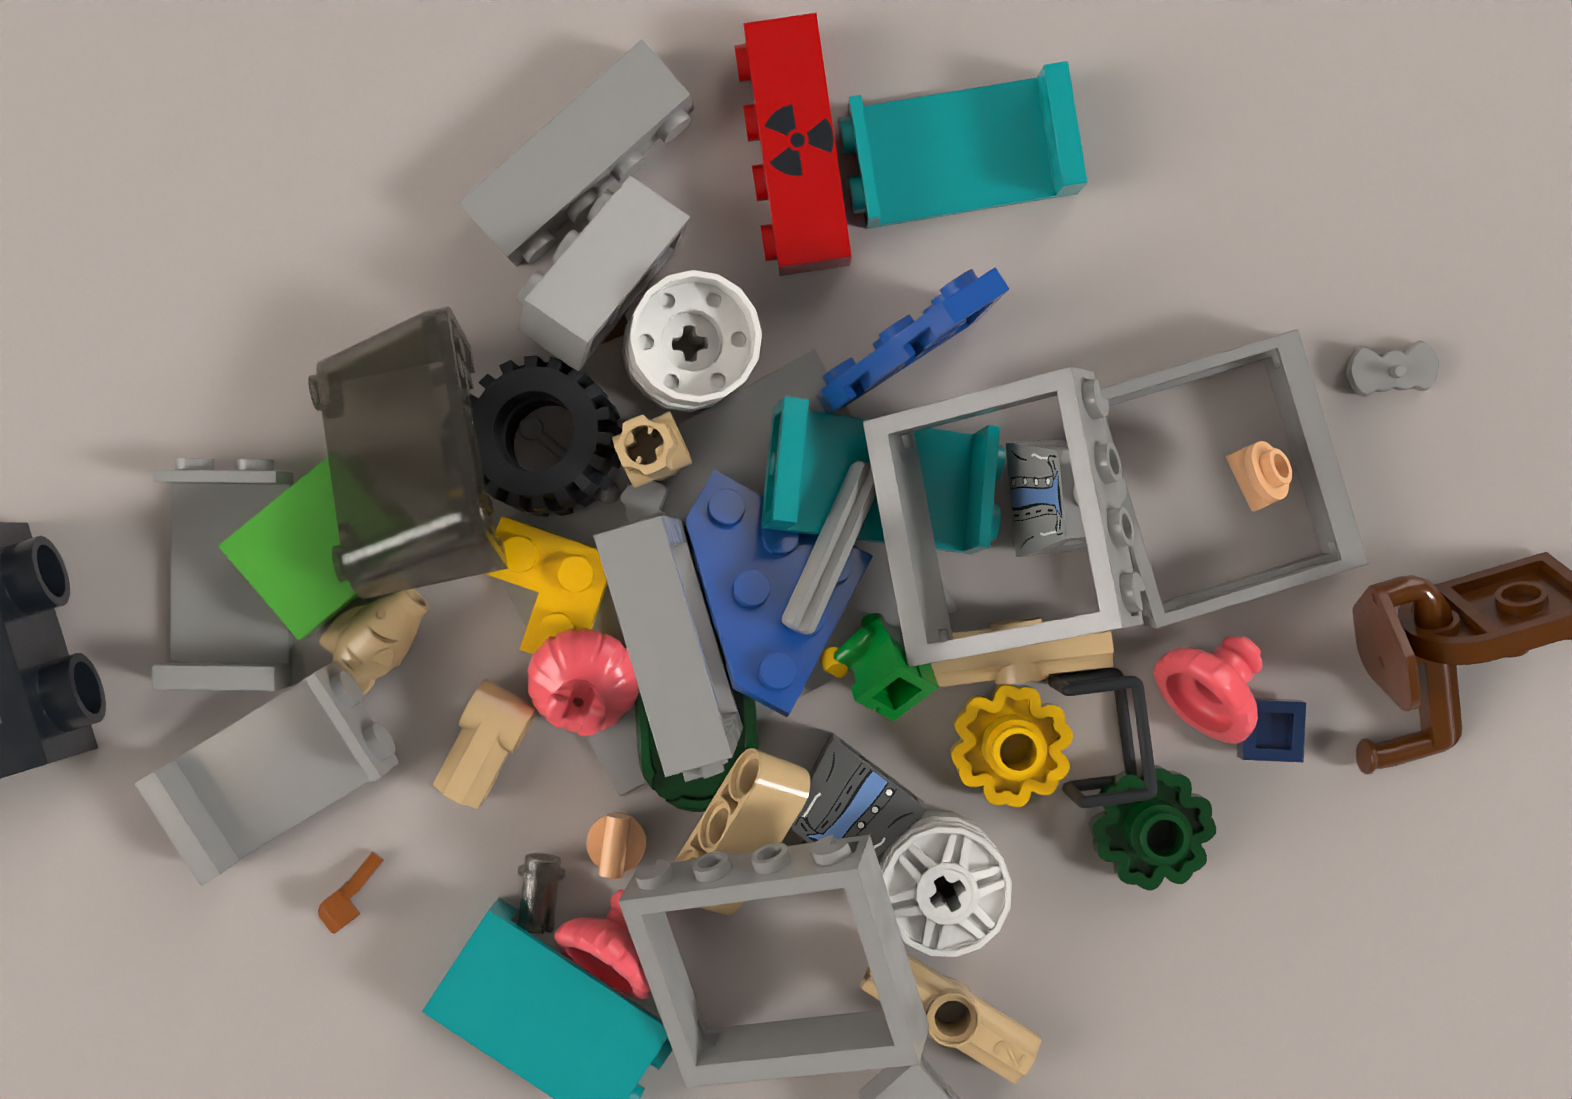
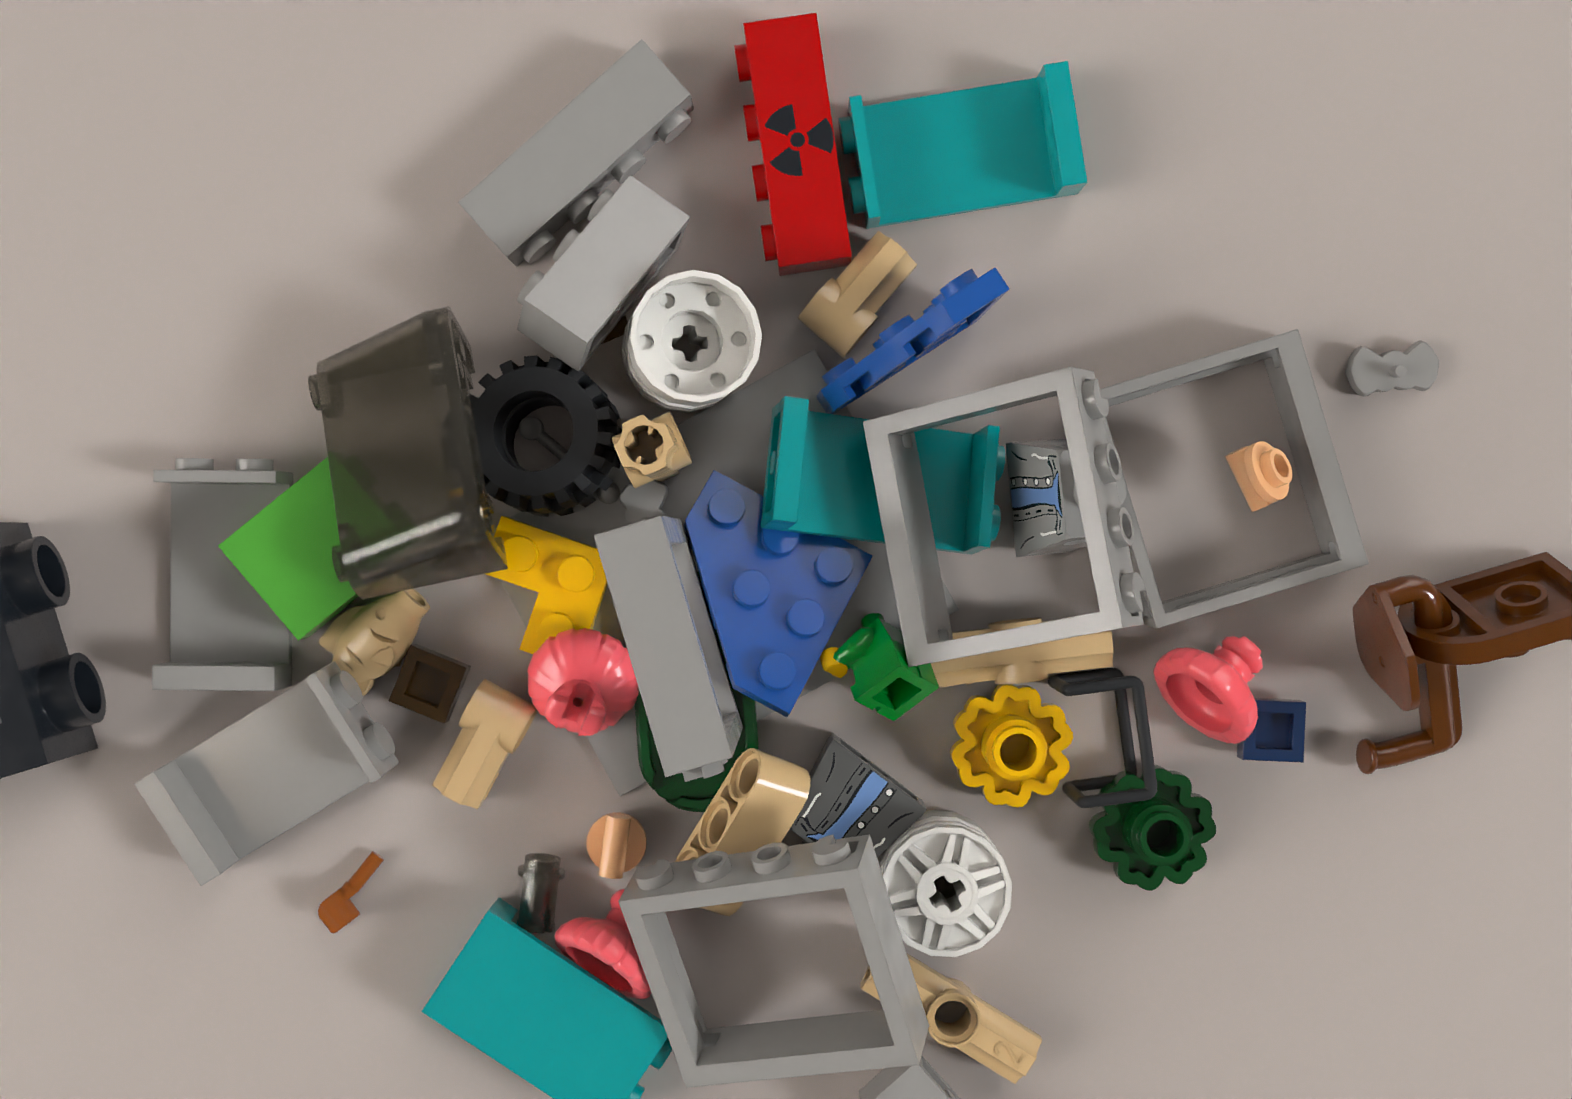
(429, 683): none -> dark brown plate
(831, 550): light grey axle -> none
(849, 304): none -> tan piece

